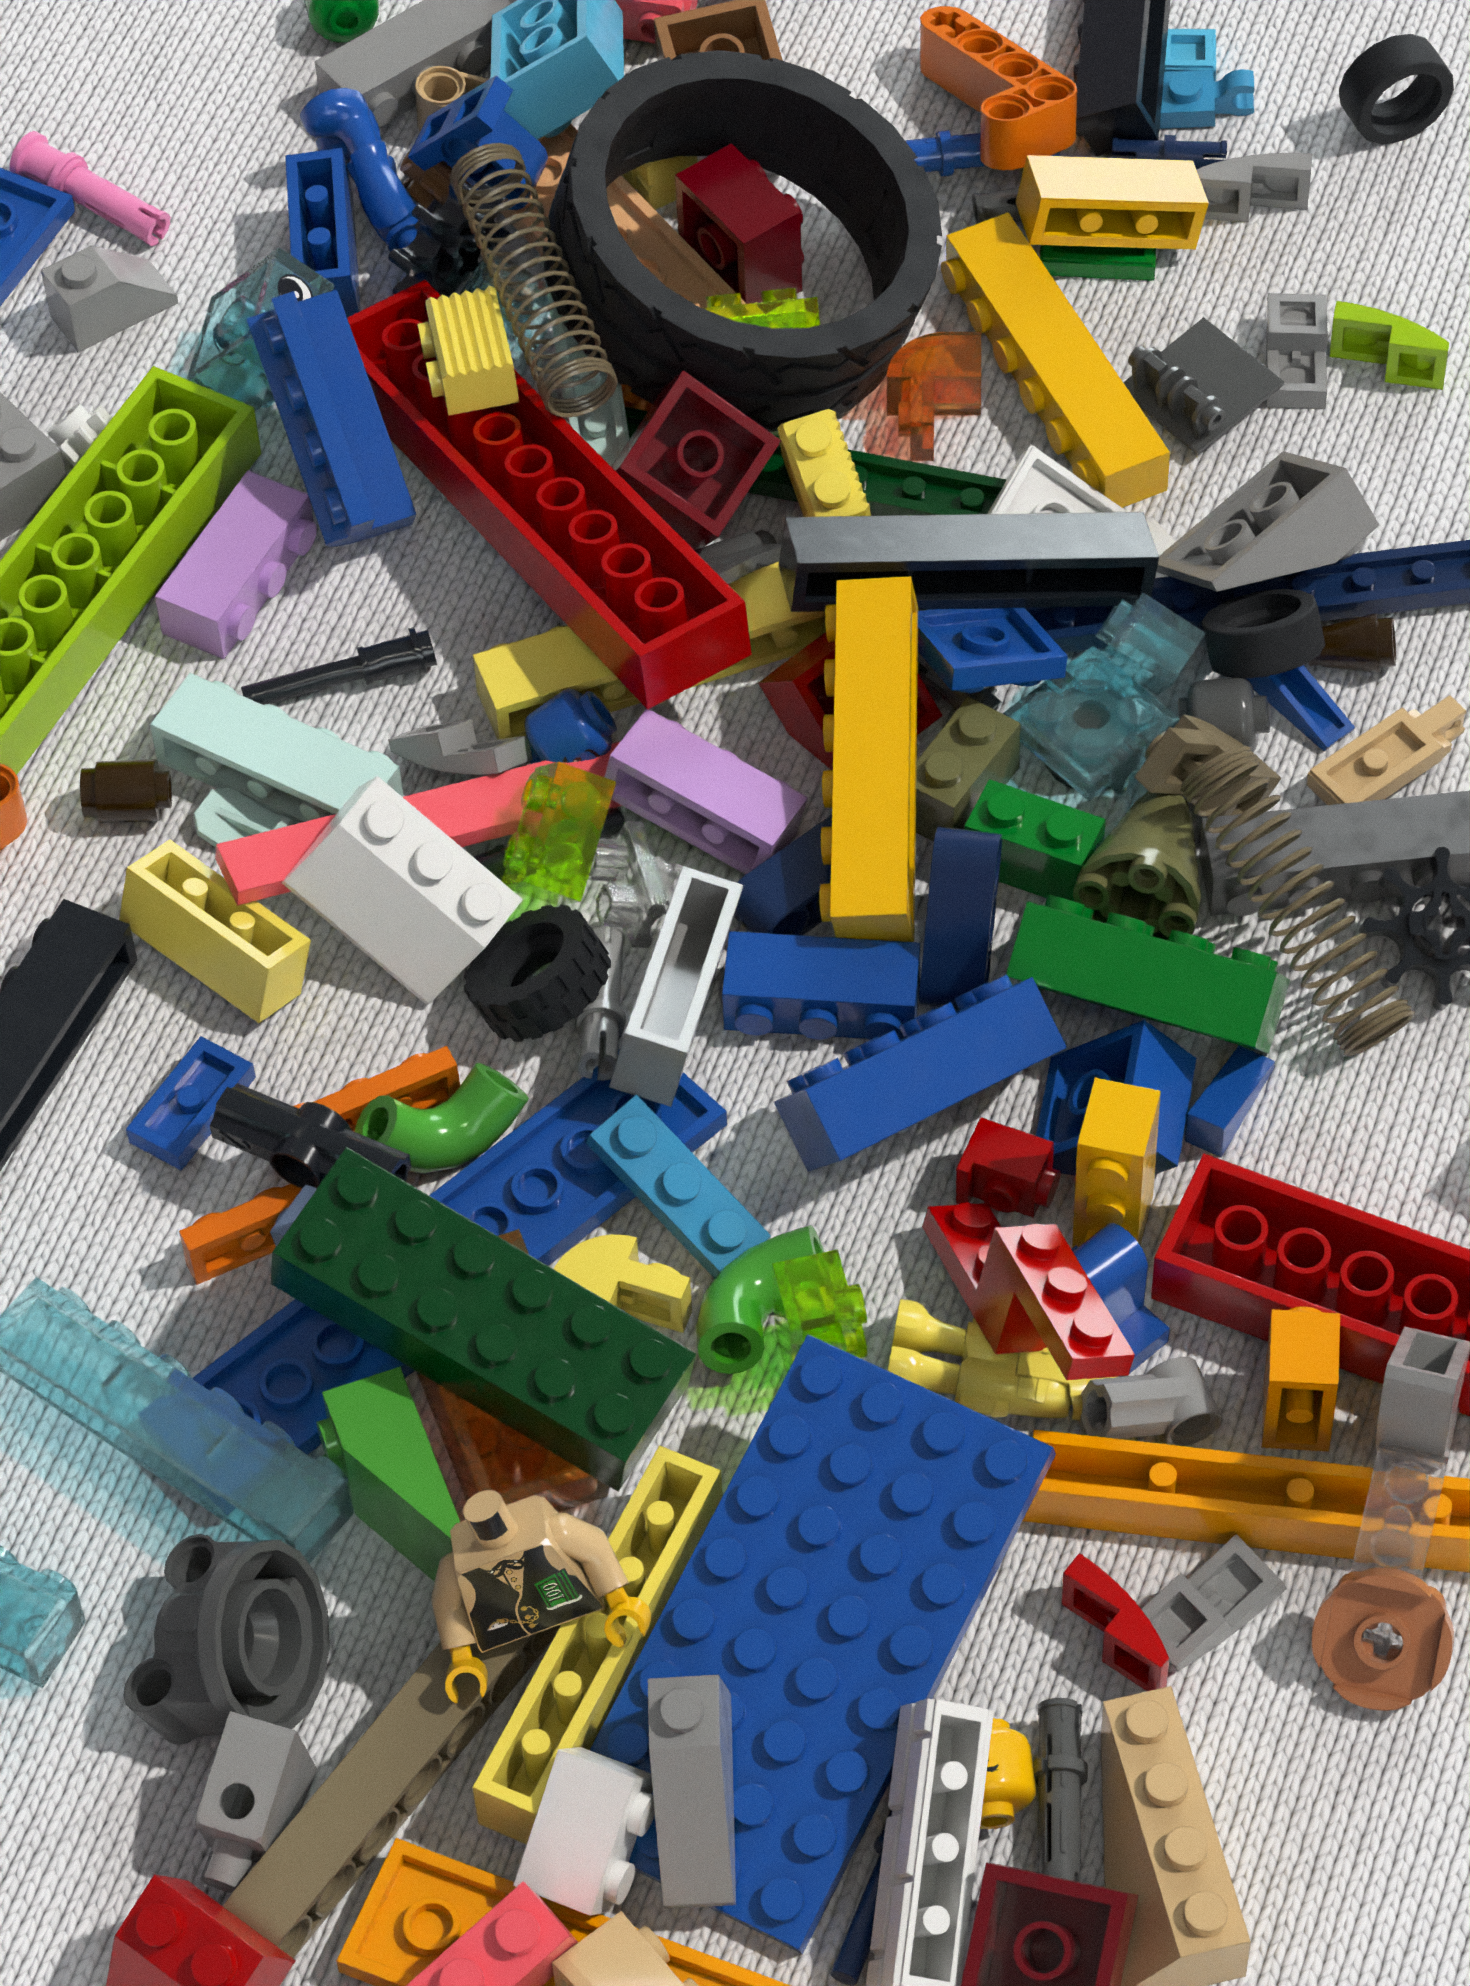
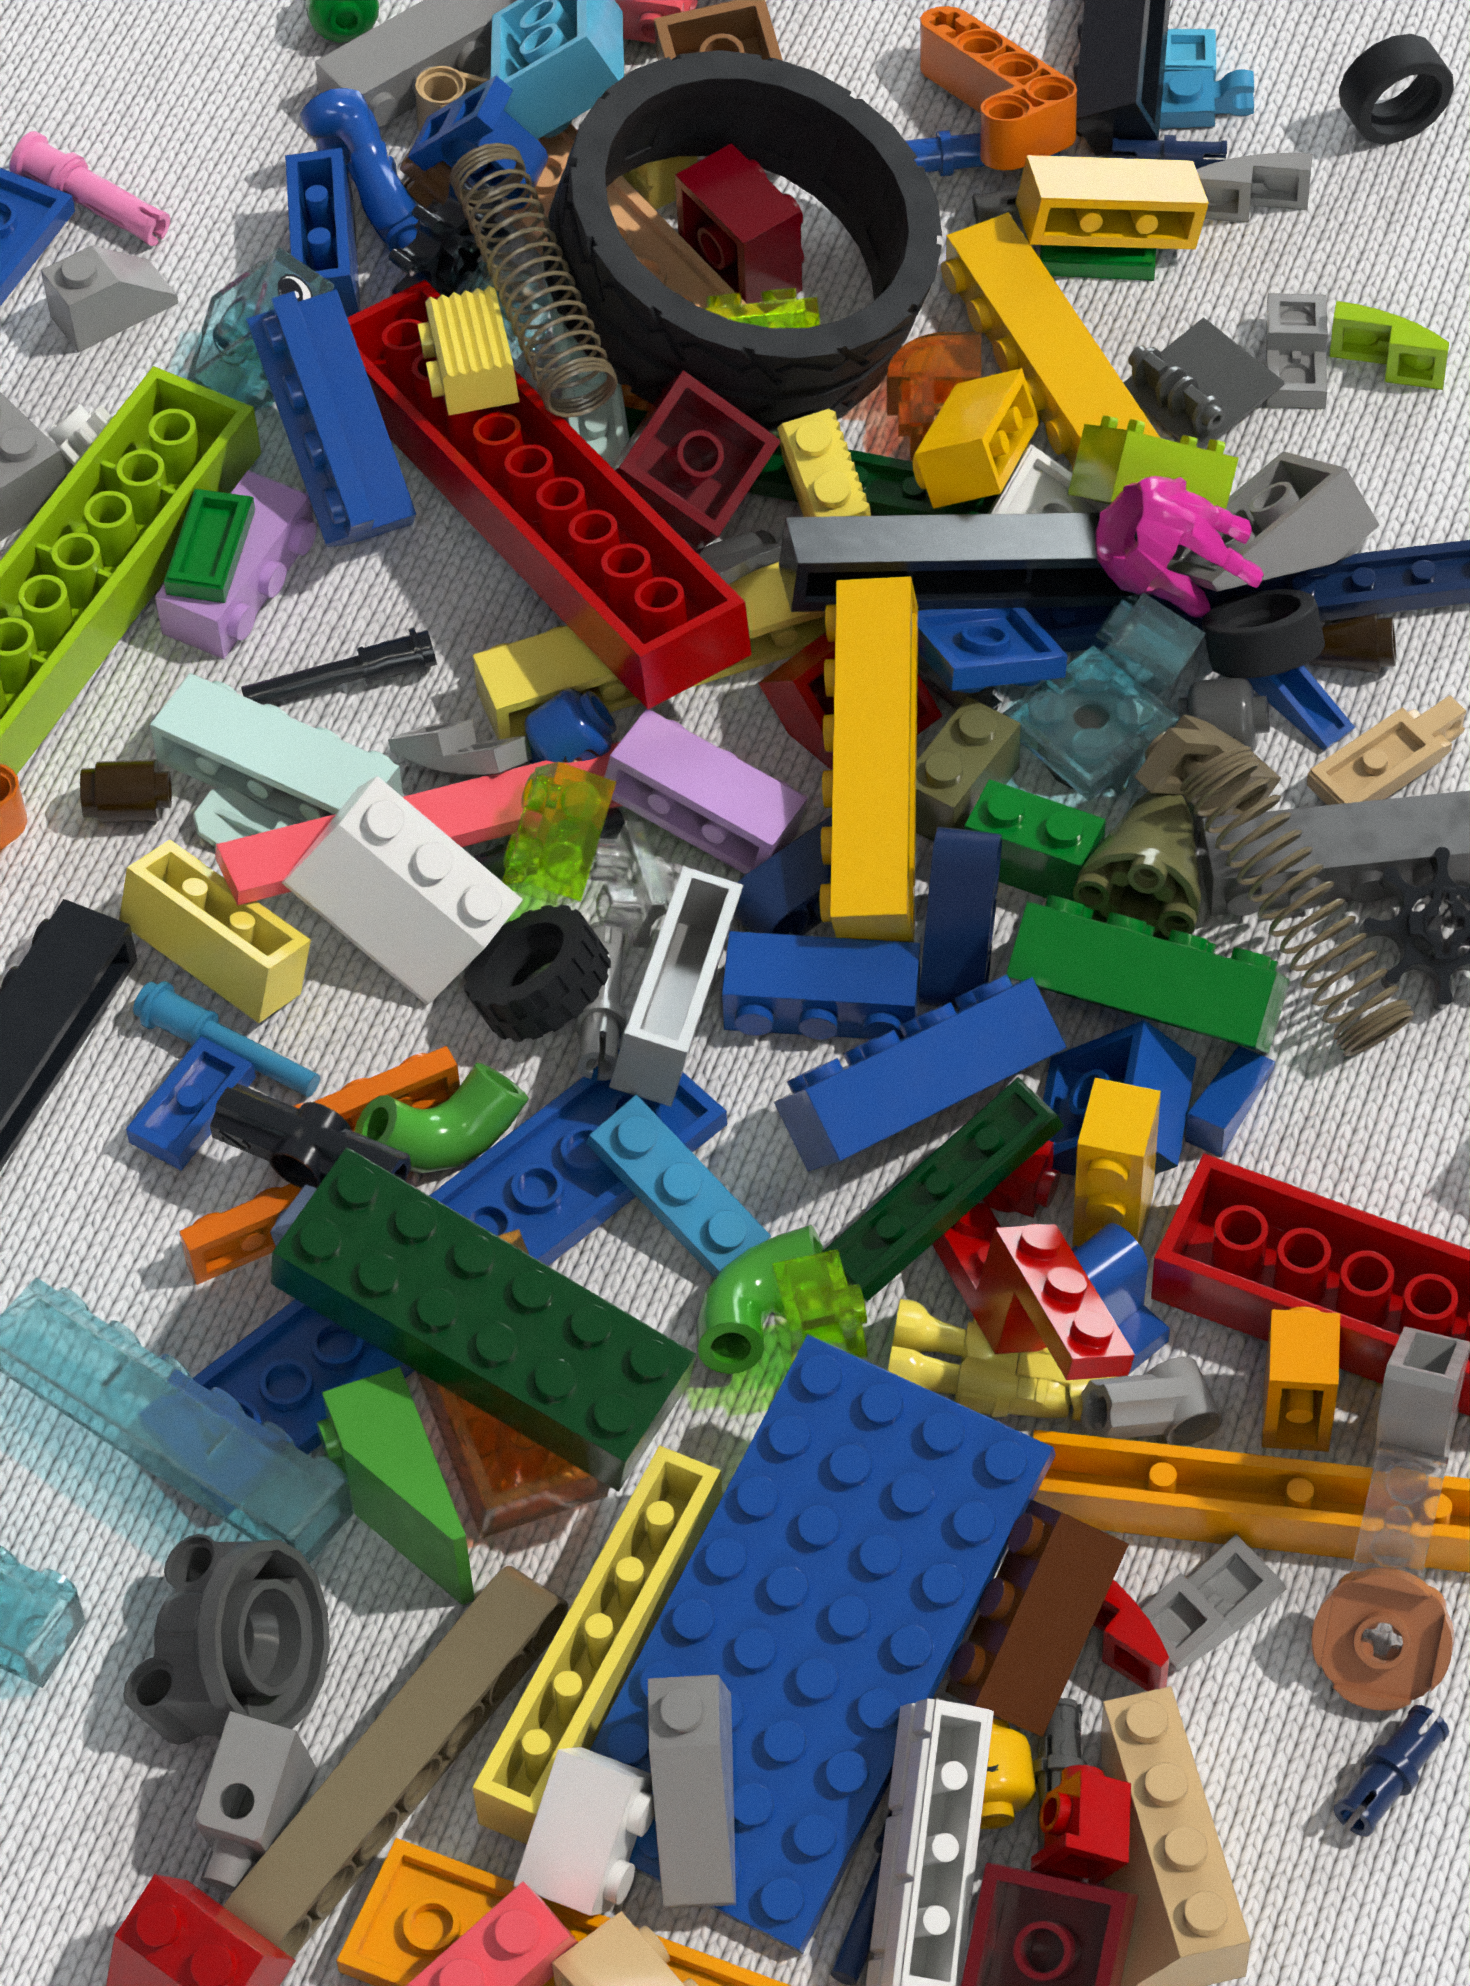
(163, 1008): none -> dark azure pin
(209, 545): none -> green tile
(522, 1574): torso -> none
(613, 1271): light yellow brick -> none
(945, 1187): none -> dark green tile
(976, 439): none -> yellow brick
(1035, 1617): none -> reddish brown brick
(1084, 1826): none -> red brick
(1118, 457): none -> lime container
(1164, 518): none -> dark pink piece
(1391, 1770): none -> dark blue pin

